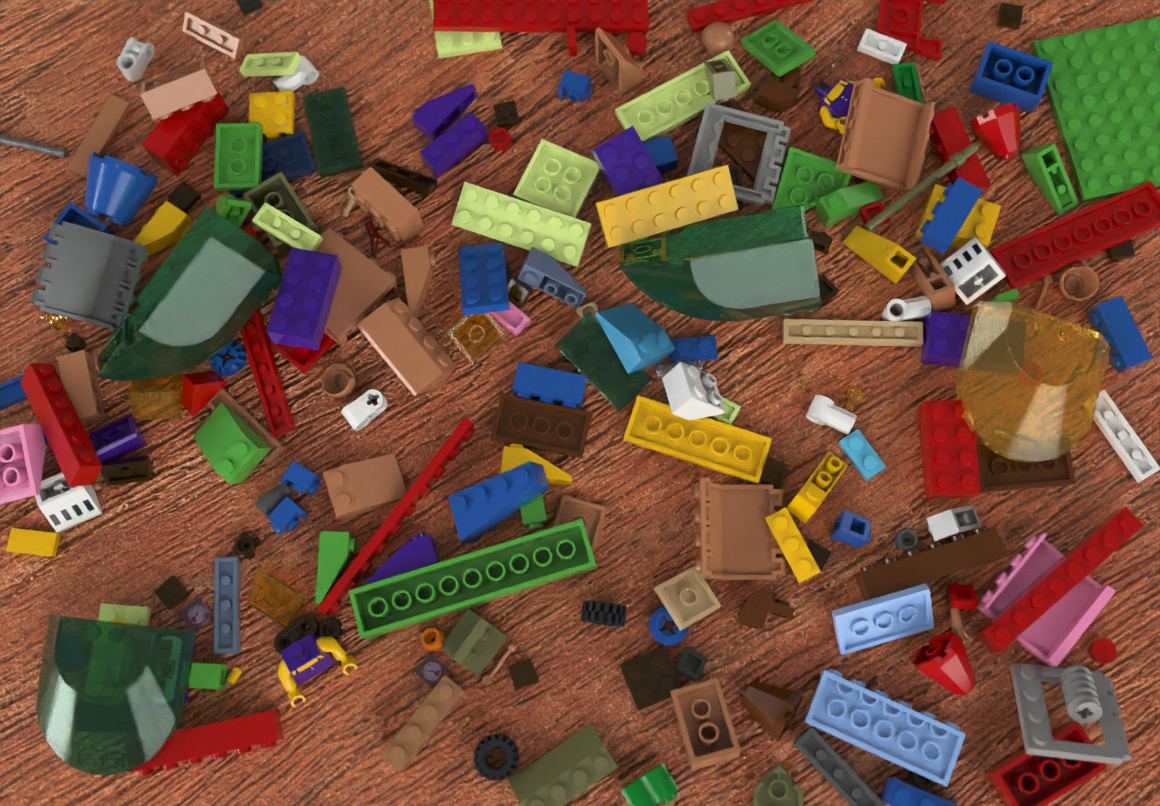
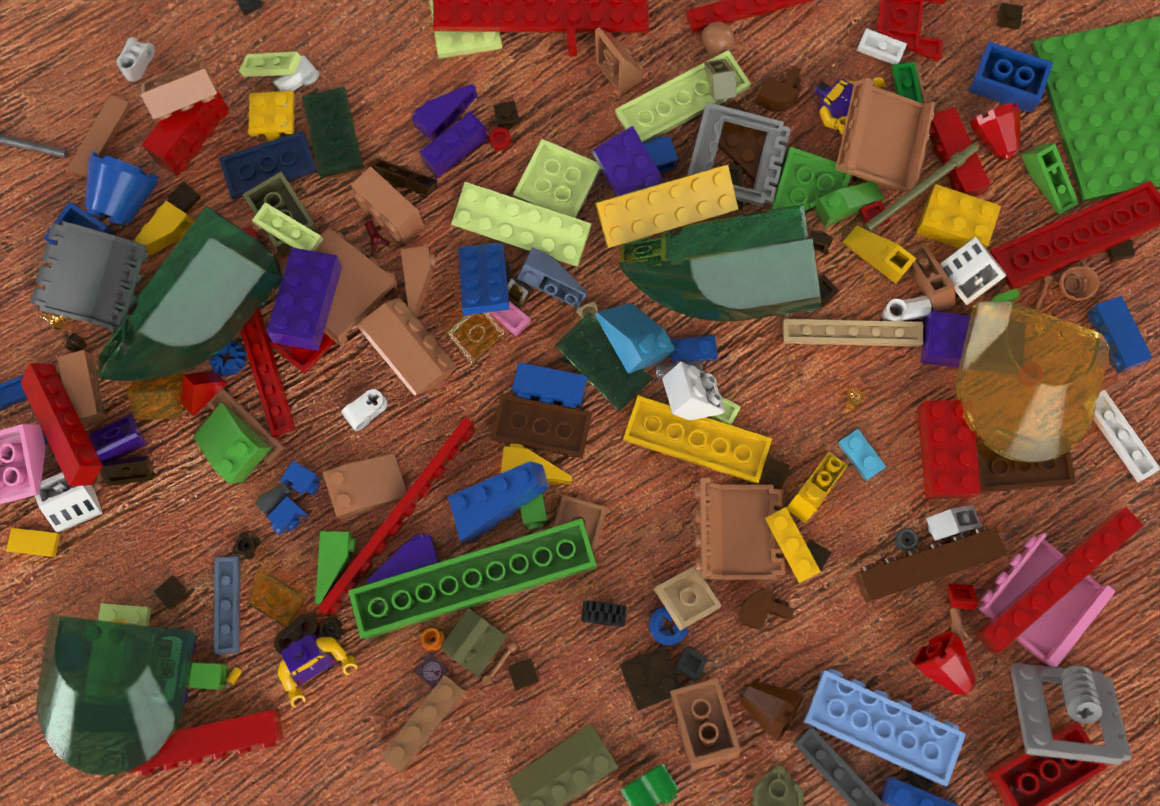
(196, 614): tile -> none
(212, 34): nougat plate -> none
(233, 208): bright green slope -> none
(238, 156): bright green plate -> none
(338, 380): nougat hair -> none
(351, 202): tan hand -> none
(482, 750): black tyre -> none
(574, 86): blue brick -> none
(636, 44): red tile -> none
(778, 48): bright green plate -> none
(823, 412): white piece -> none
(851, 529): blue brick -> none
(883, 619): light blue plate -> none
(949, 215): blue brick -> none
(1102, 651): red tile -> none

